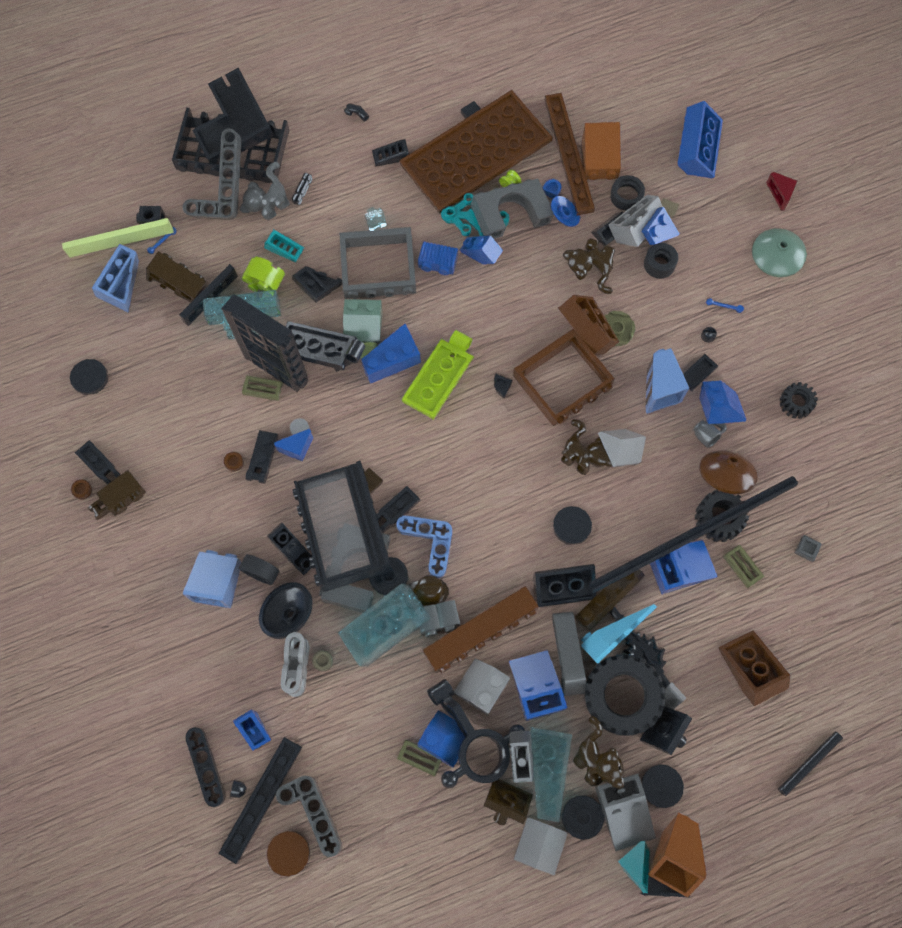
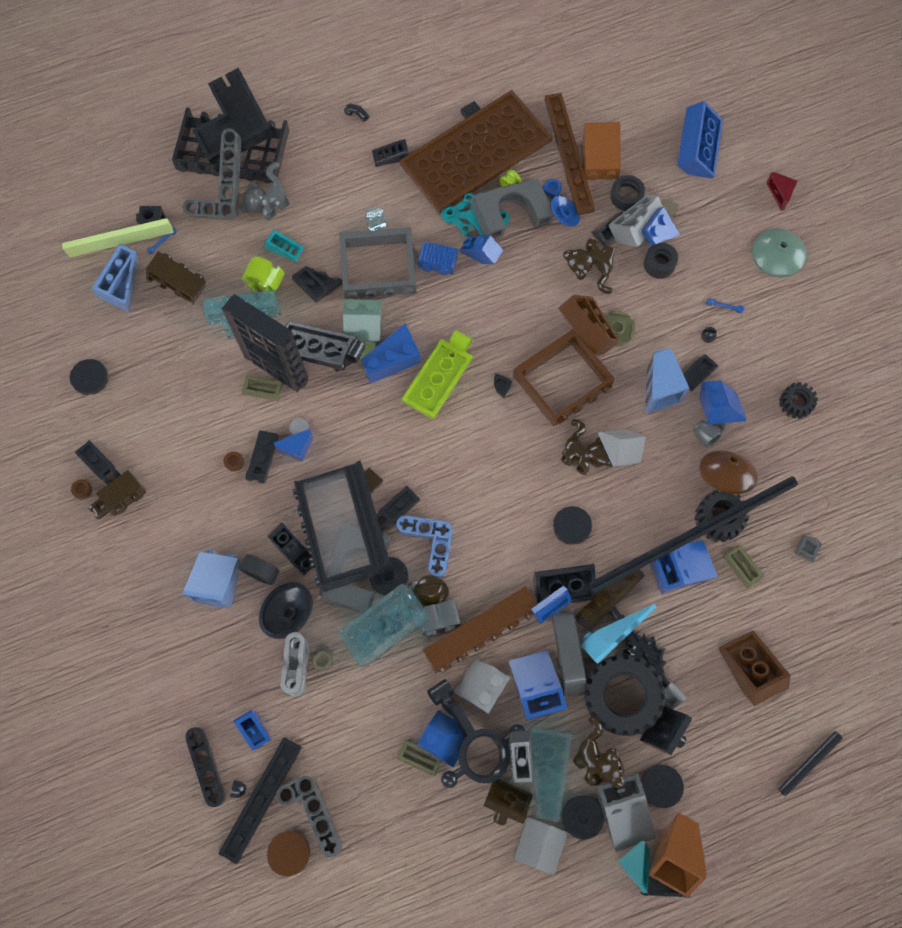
(213, 290): black tile -> none
(302, 188): axle -> none
(551, 604): none -> blue tile

